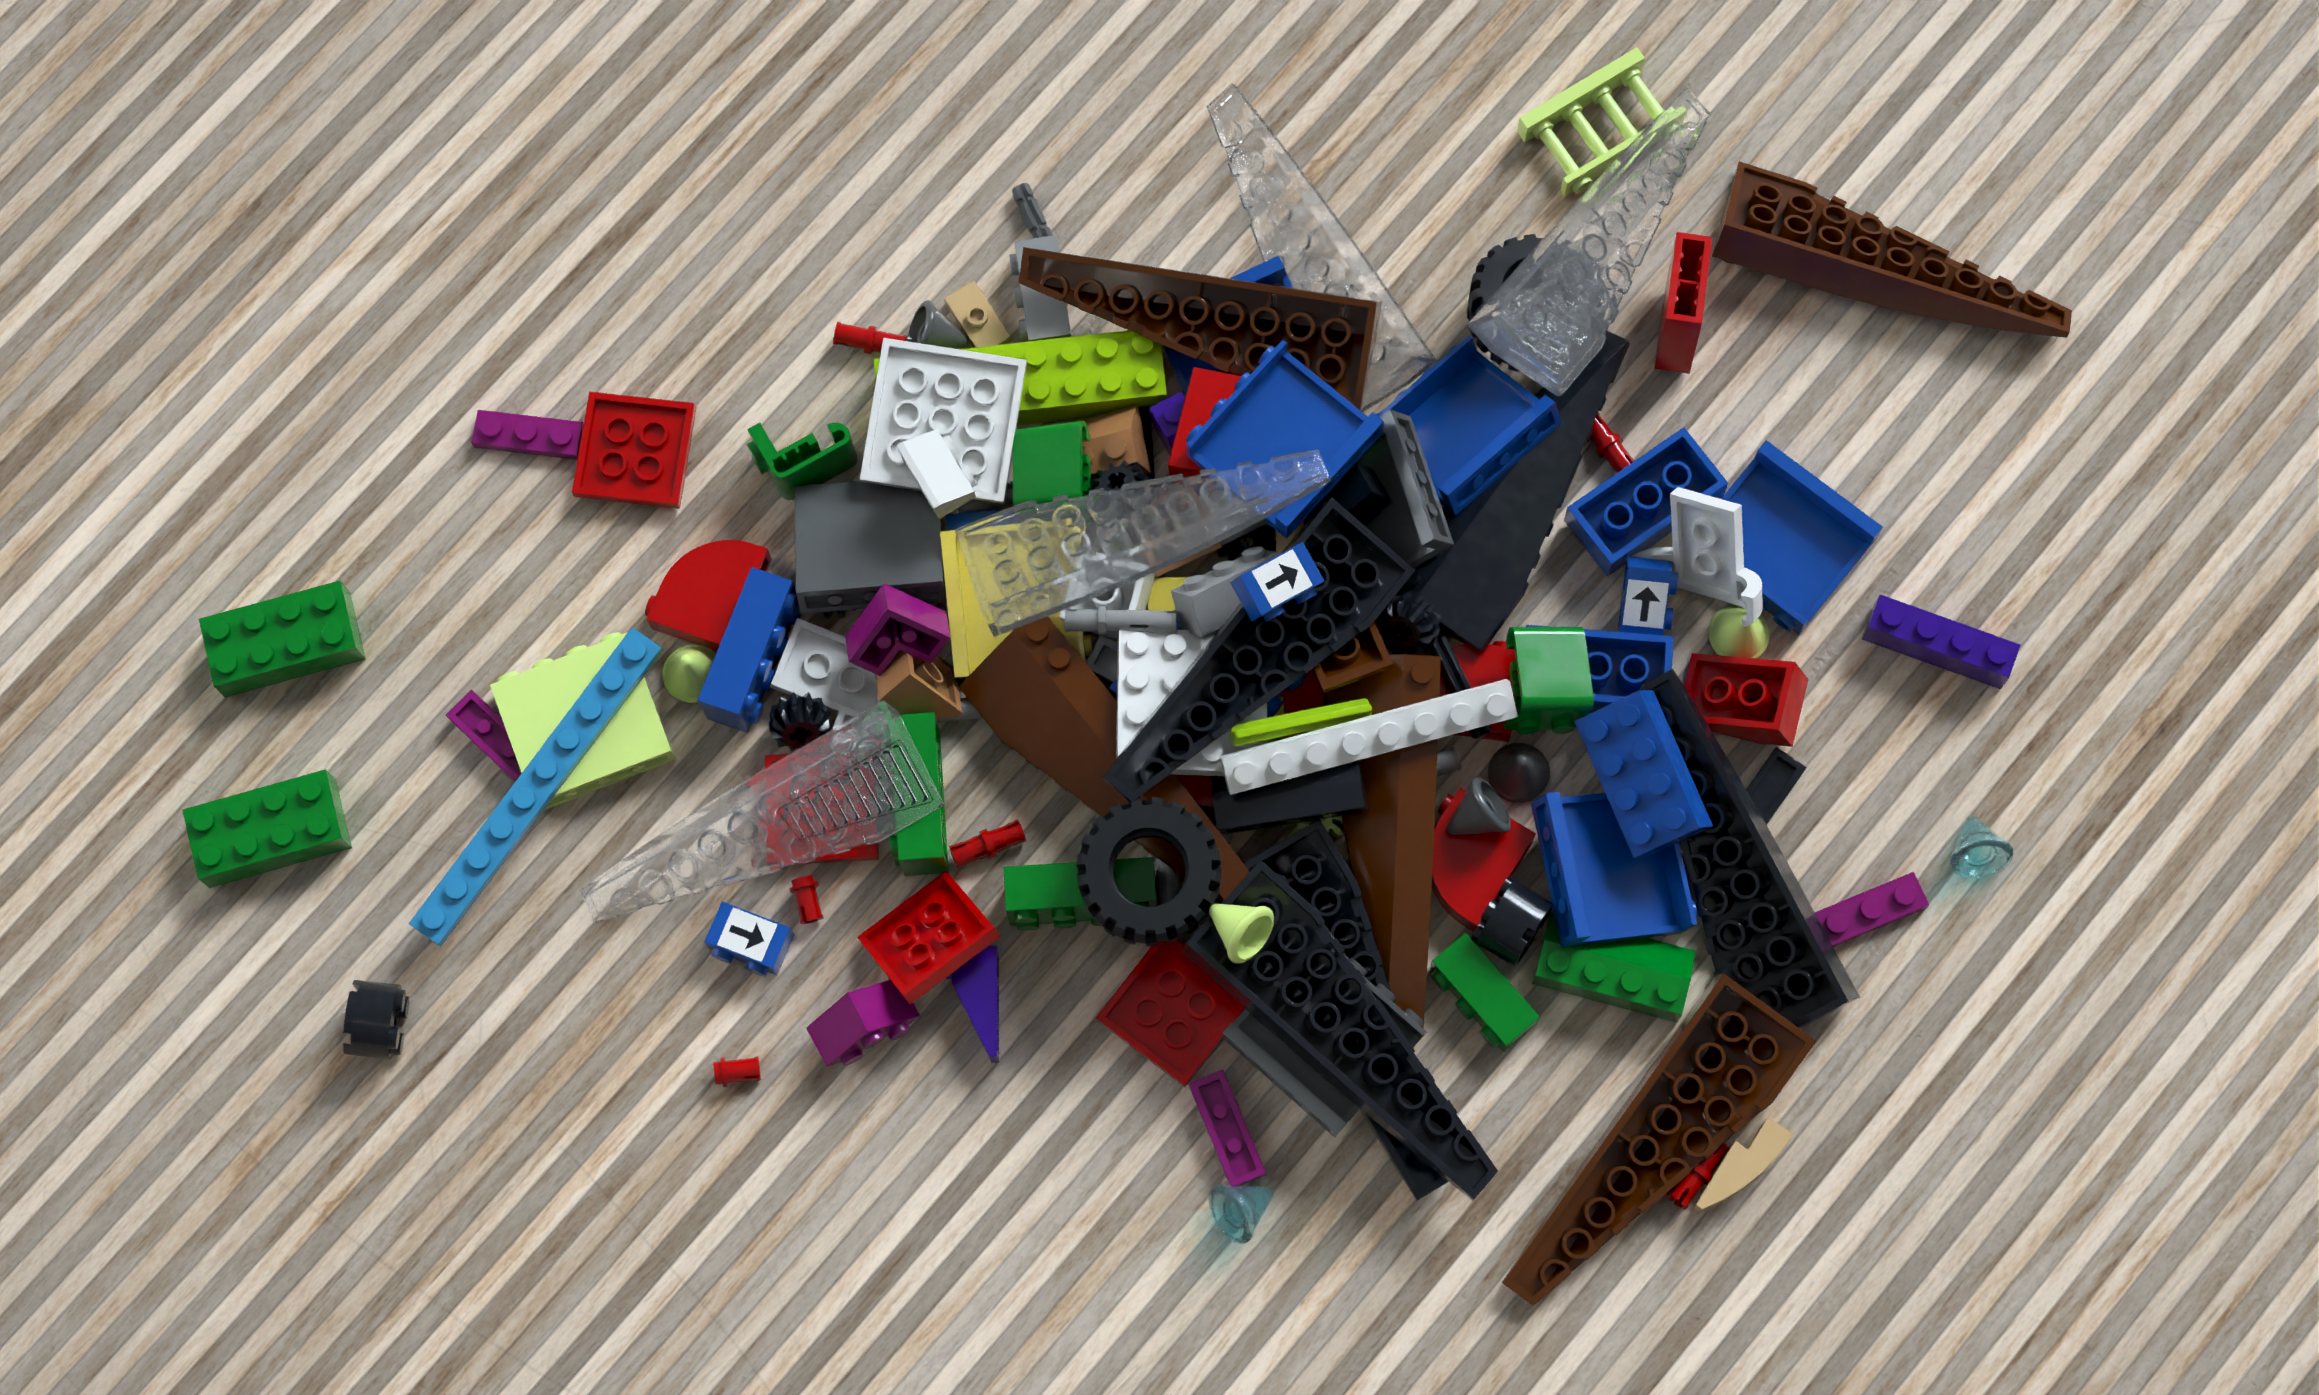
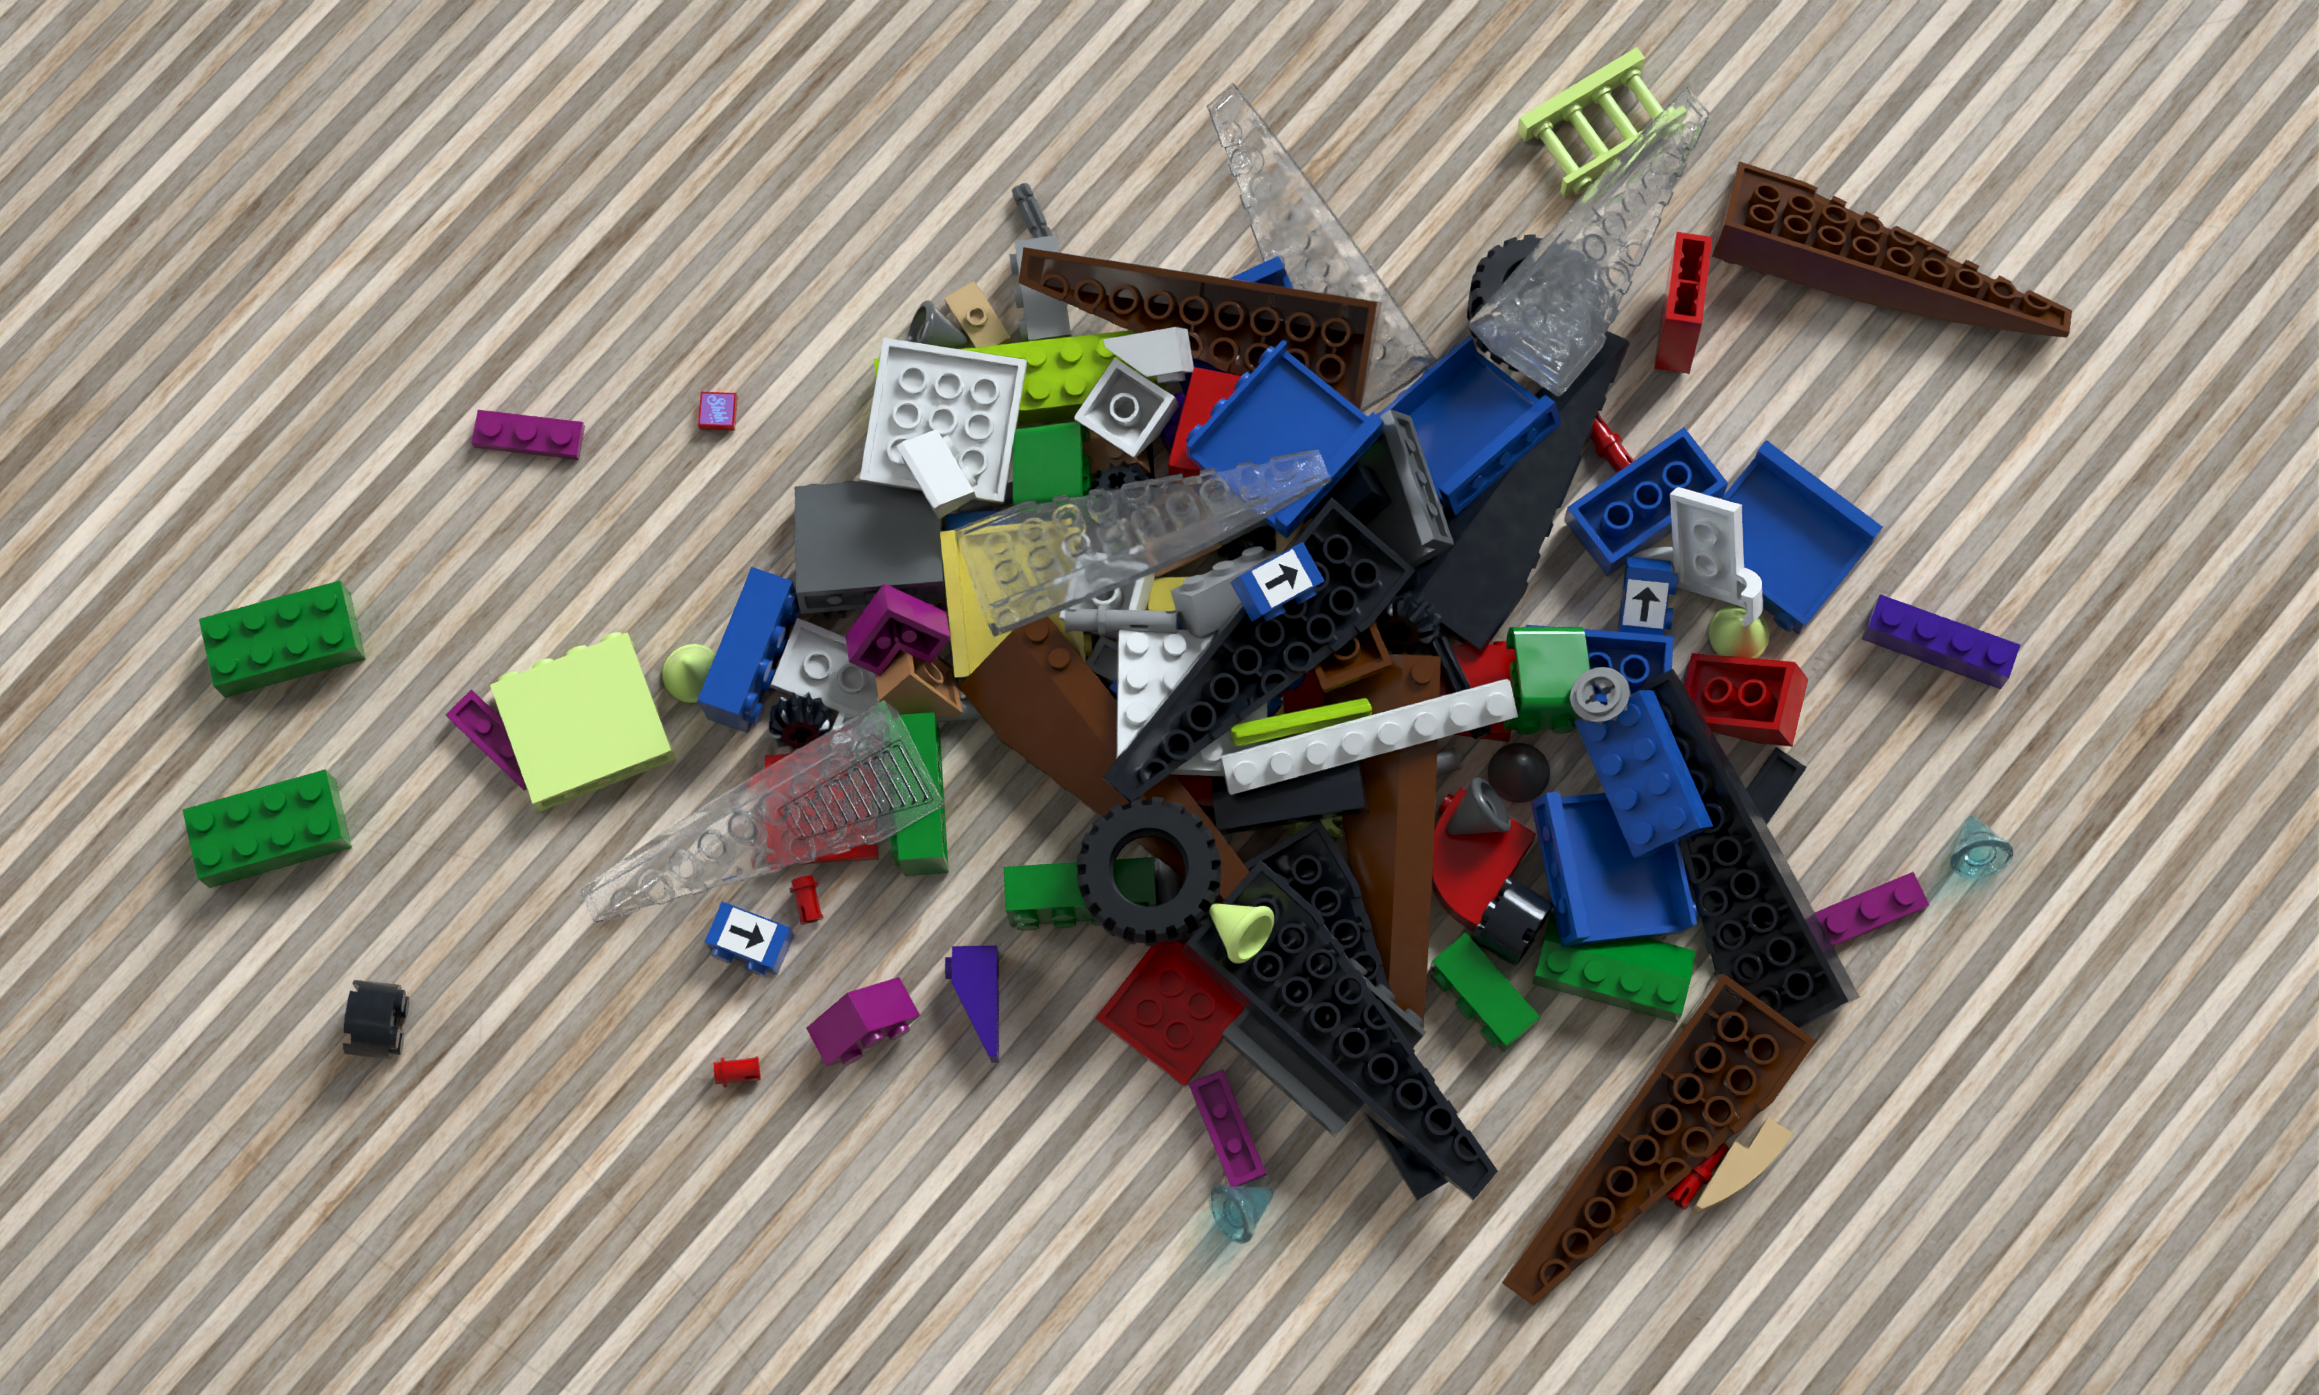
(536, 787): dark azure plate -> none
(634, 450): red plate -> none
(703, 591): red brick -> none
(717, 411): none -> tile
(803, 460): green piece -> none
(862, 338): red pin -> none
(928, 937): red plate -> none
(987, 843): red pin -> none
(1127, 409): none -> white slope
(1156, 353): none -> white slope
(1607, 681): none -> light grey gear

